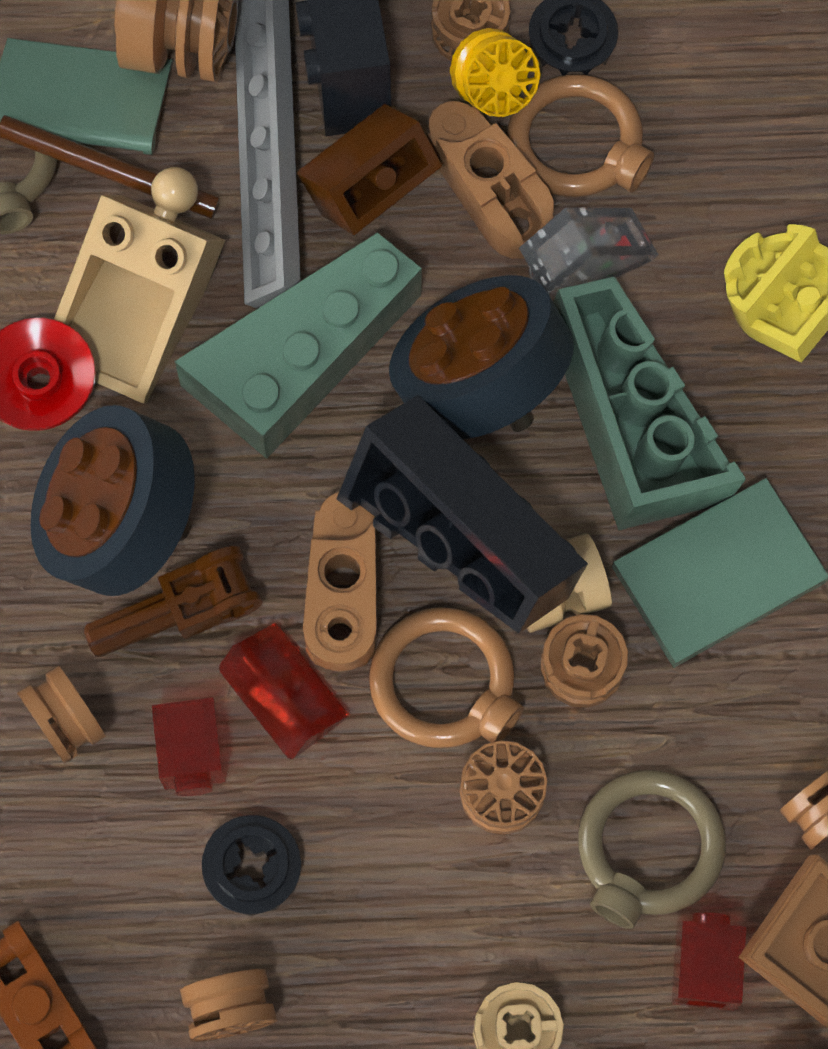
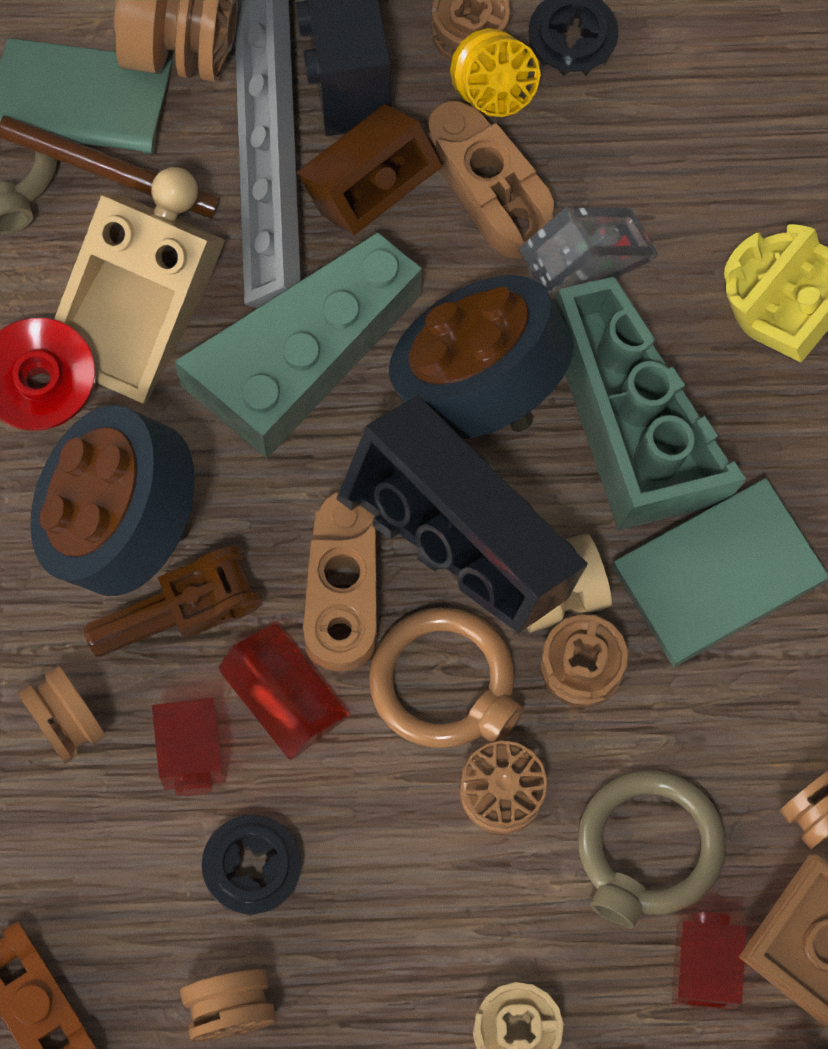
(626, 161): medium nougat piece -> none

